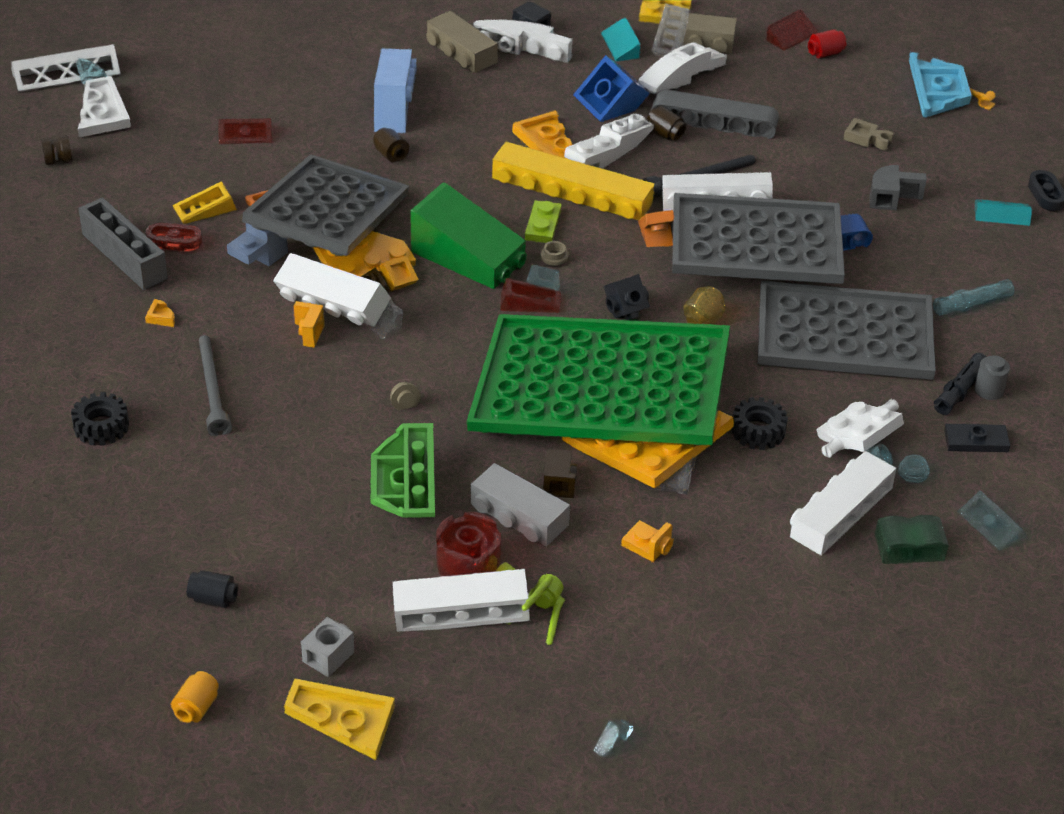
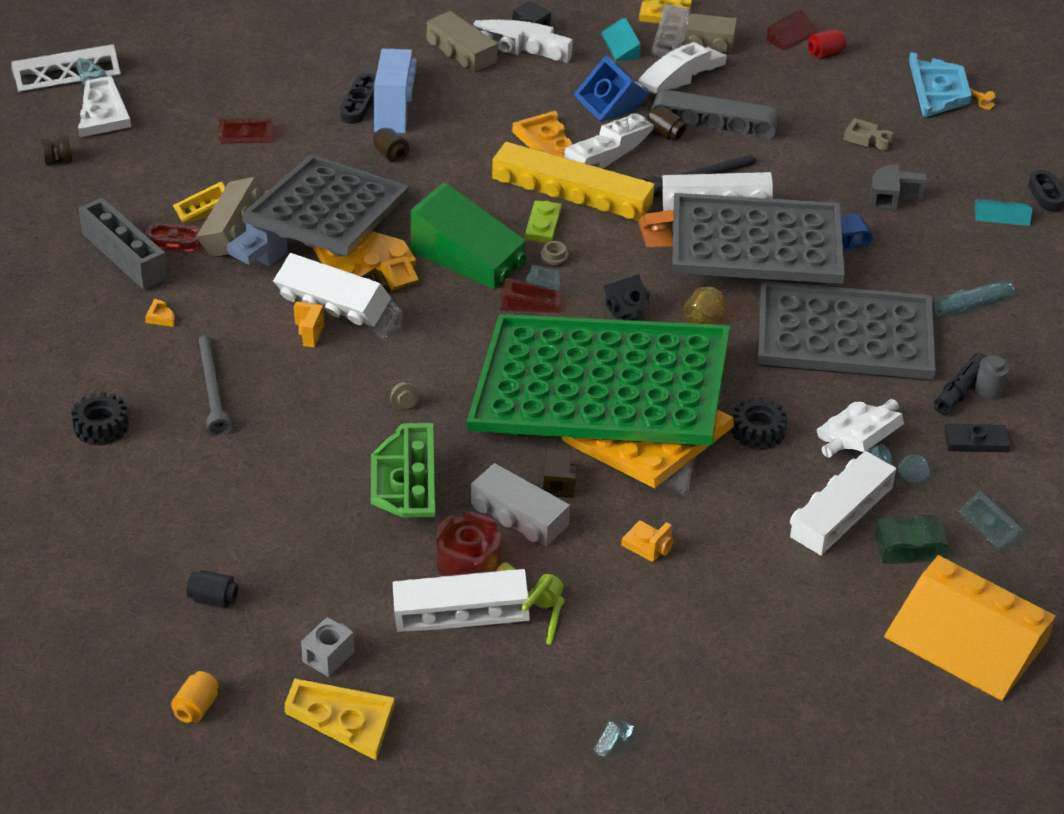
(226, 217): none -> dark tan brick
(361, 106): none -> black beam
(971, 627): none -> light orange slope

